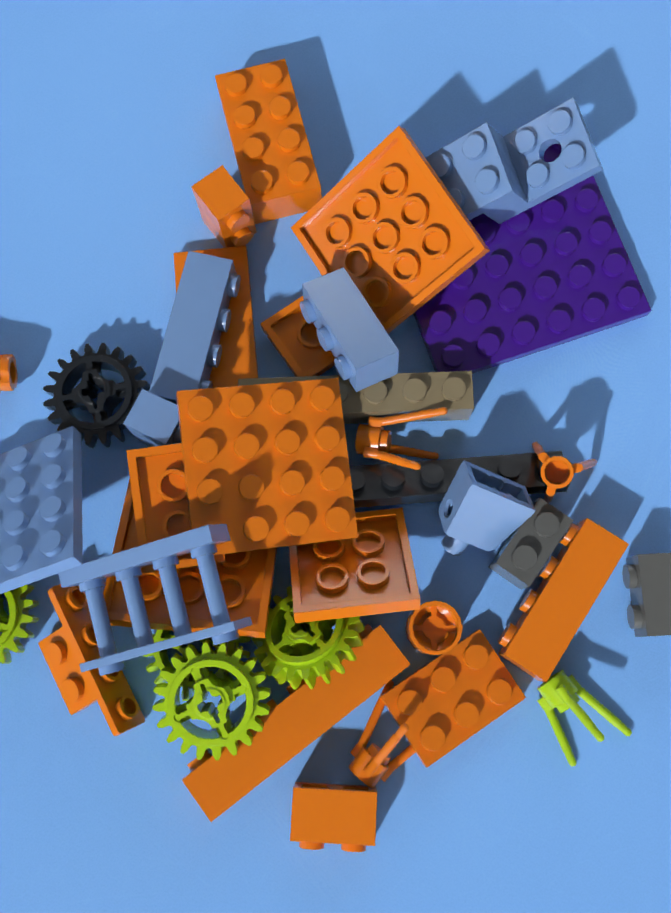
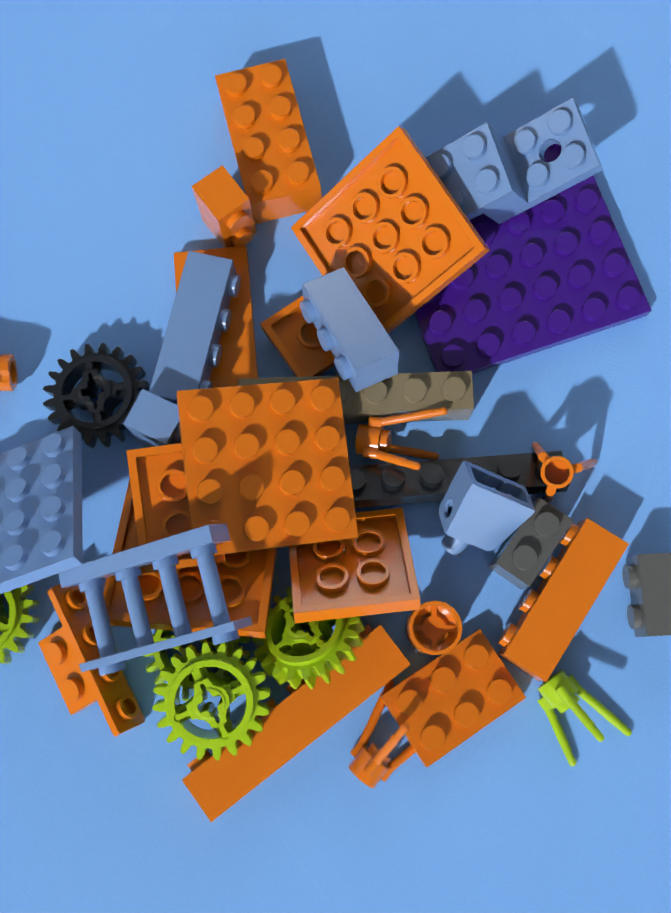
(333, 815): orange brick -> none

